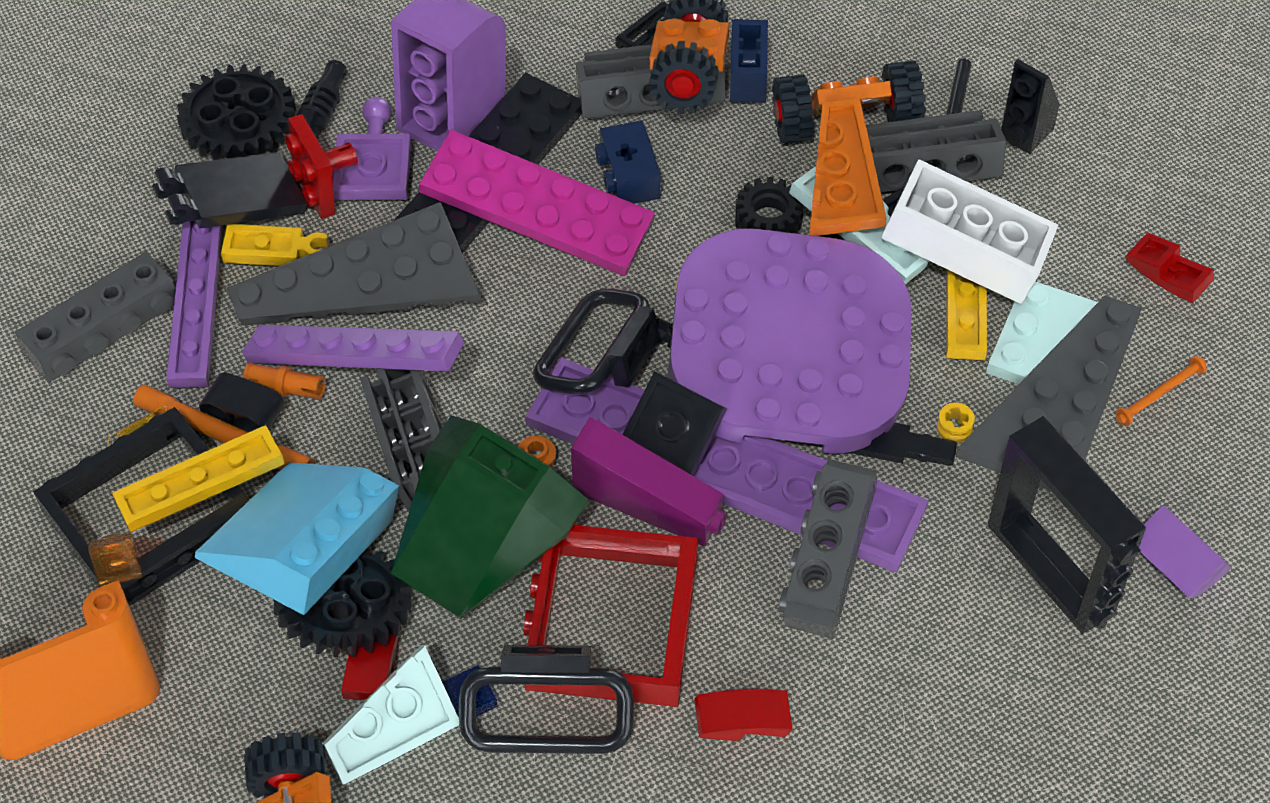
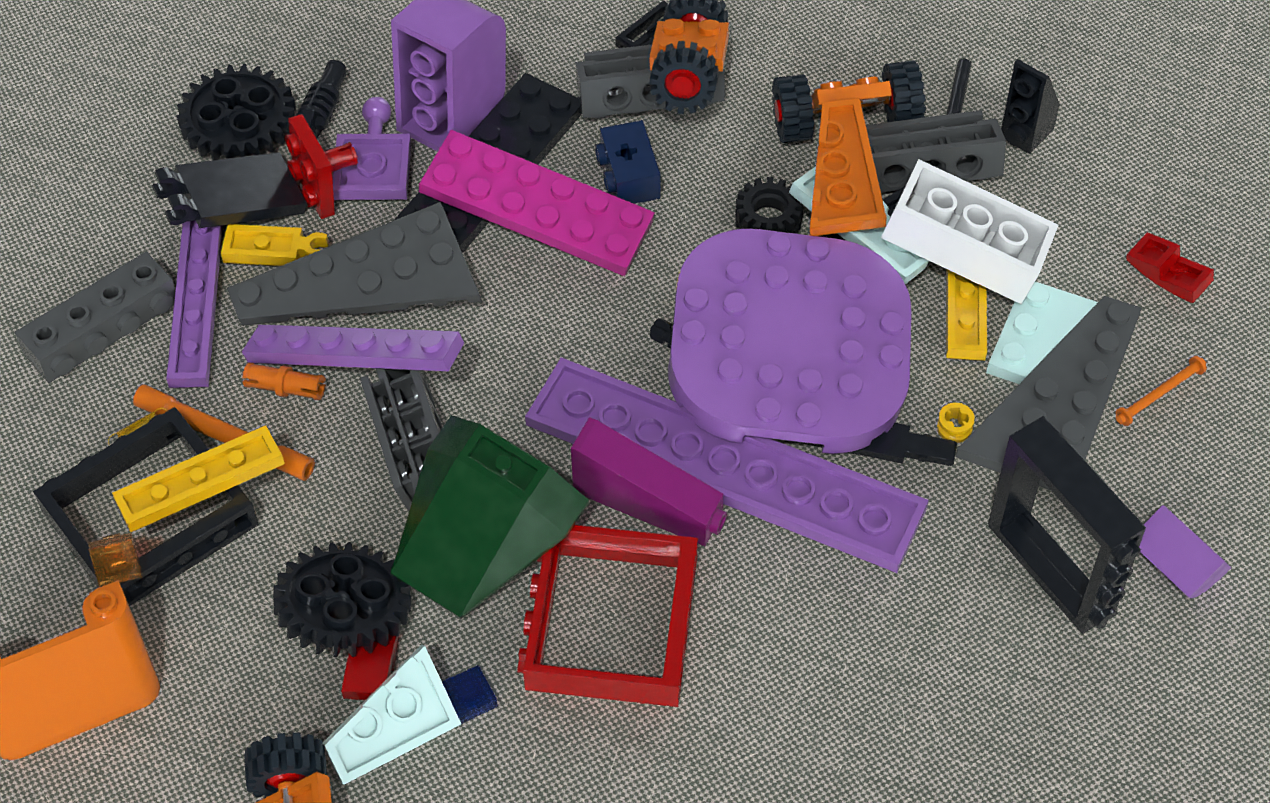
(242, 402): black beam -> none
(302, 531): medium azure slope -> none
(542, 444): orange plate -> none
(546, 667): black bar -> none
(623, 357): black bar -> none
(674, 422): black tile -> none
(741, 712): red slope -> none
(749, 60): dark blue brick -> none
(820, 609): dark grey brick -> none

